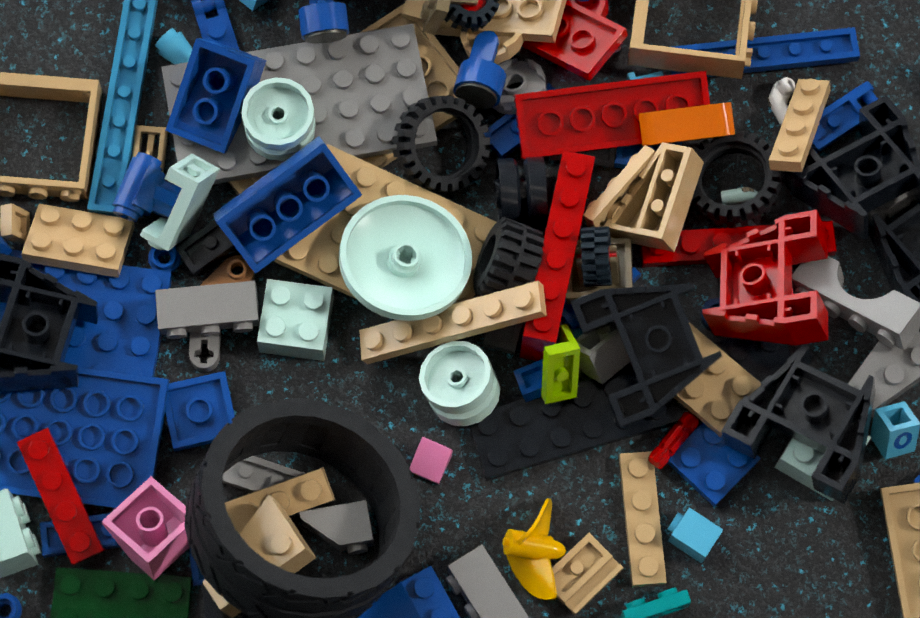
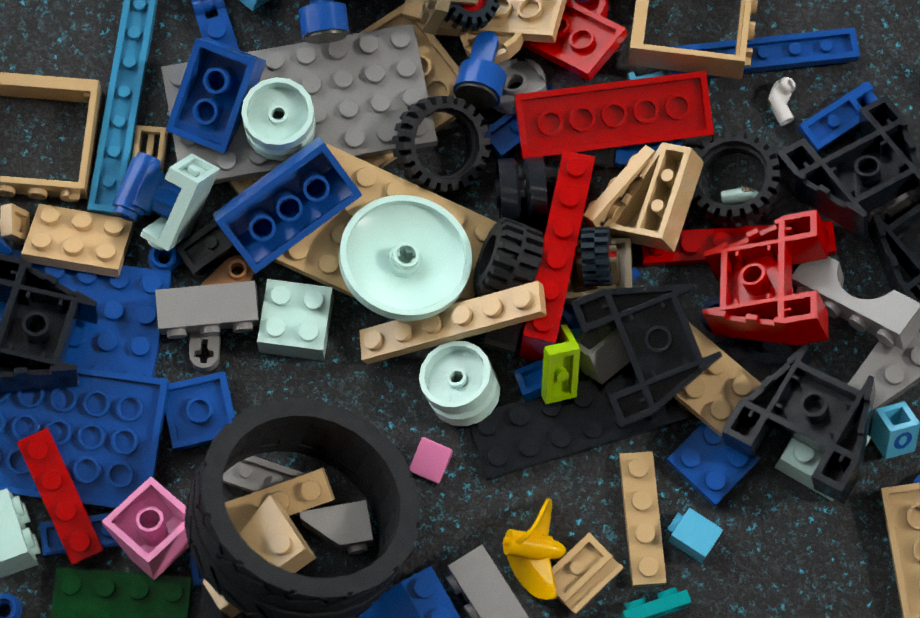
(174, 47): medium azure cone -> none
(673, 440): red axle -> none
(686, 124): orange beam -> none
(799, 125): tan plate -> none

